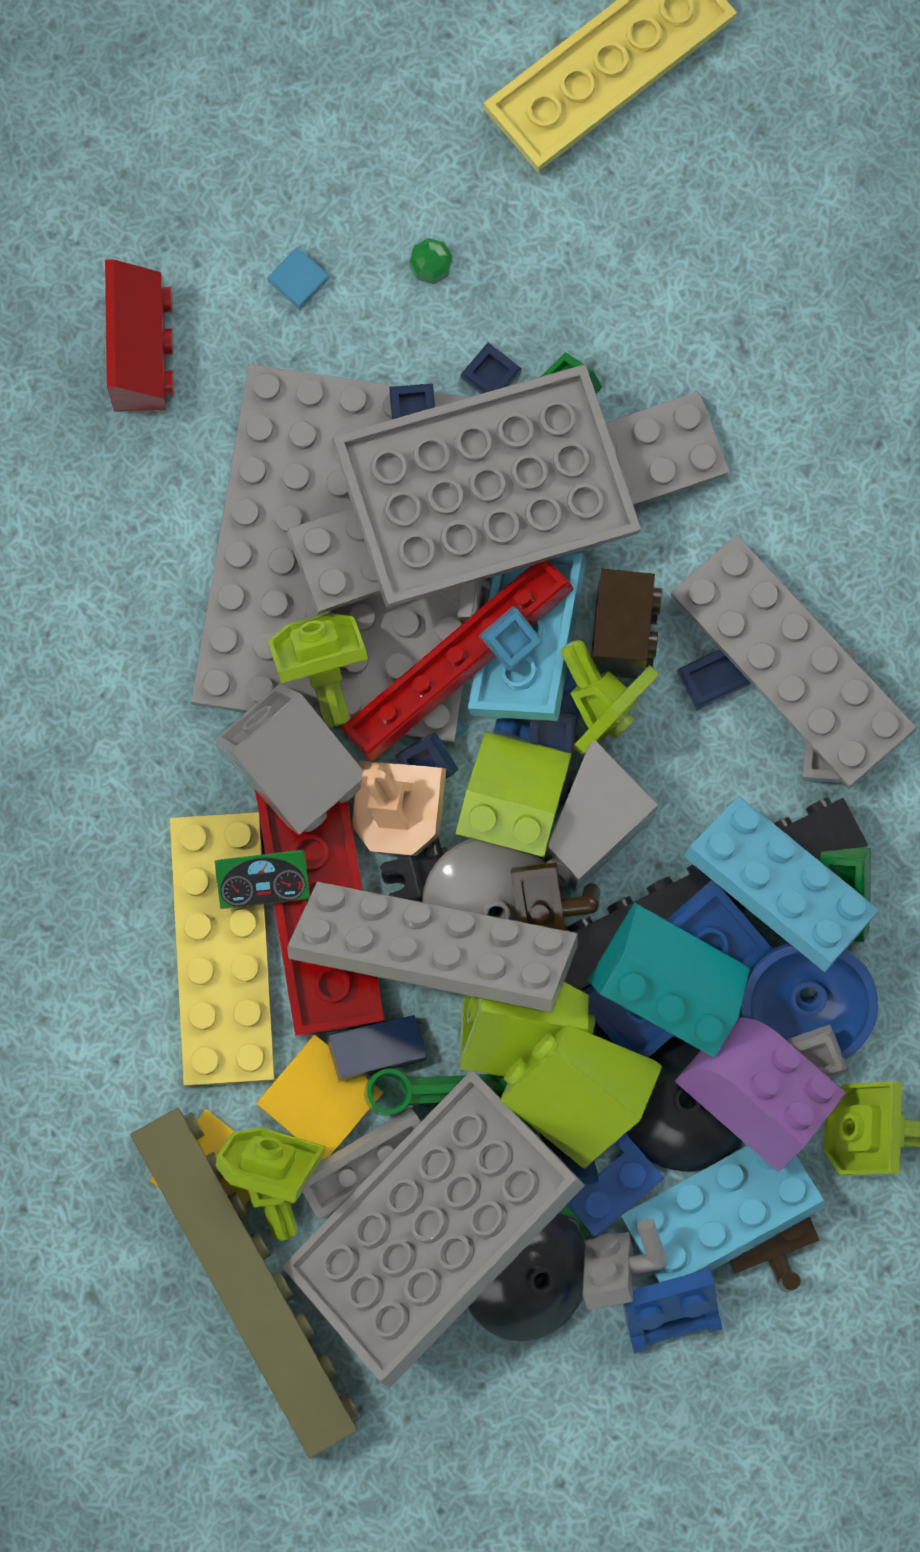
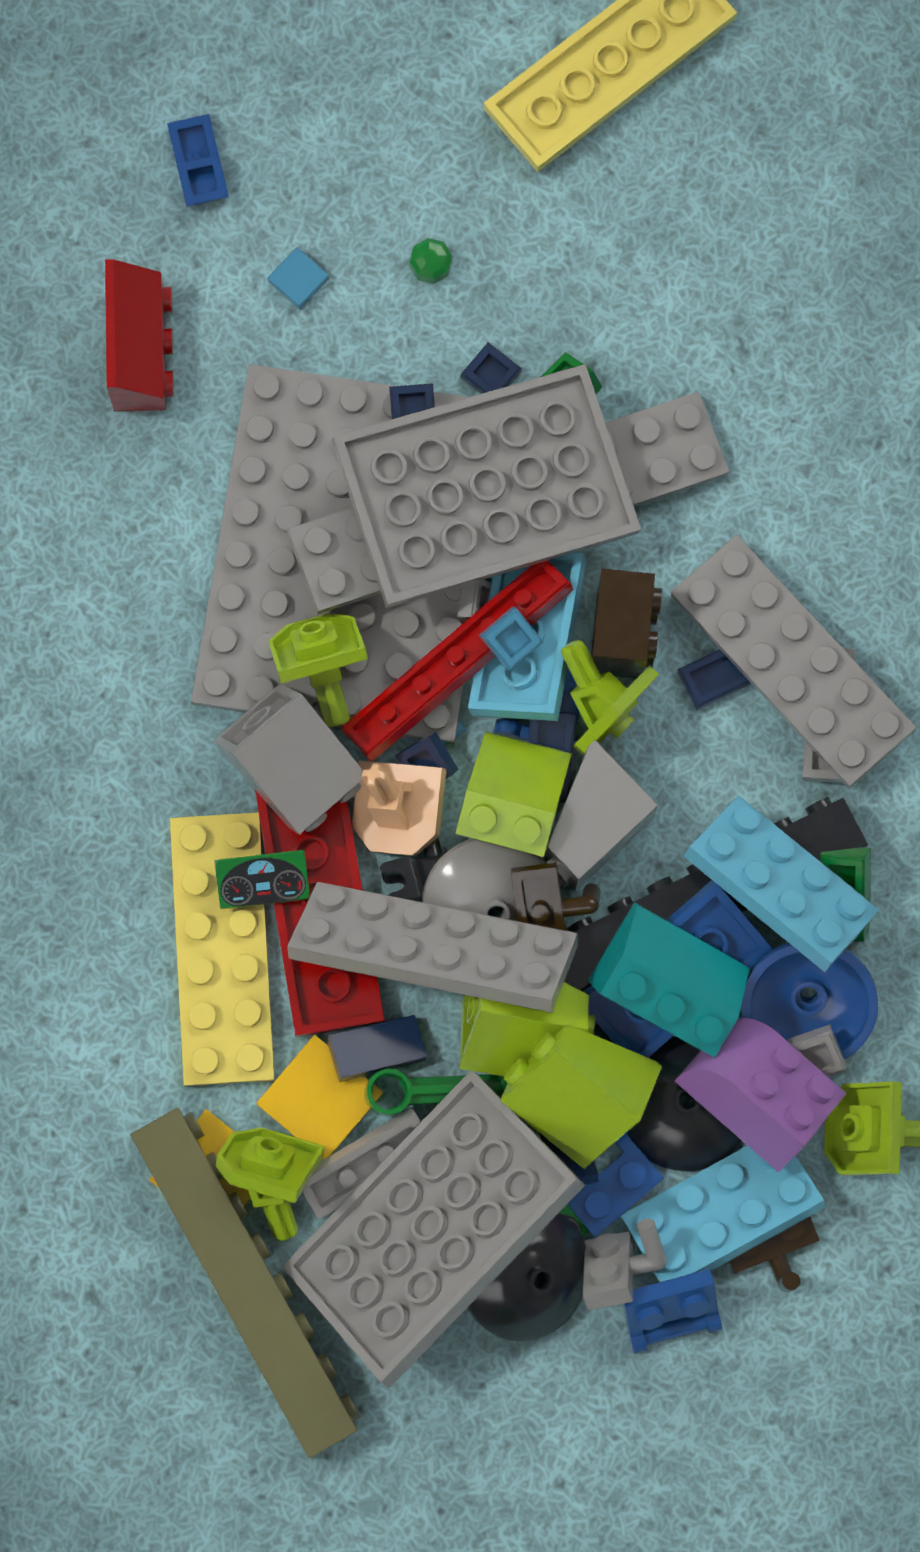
(197, 160): none -> blue slope

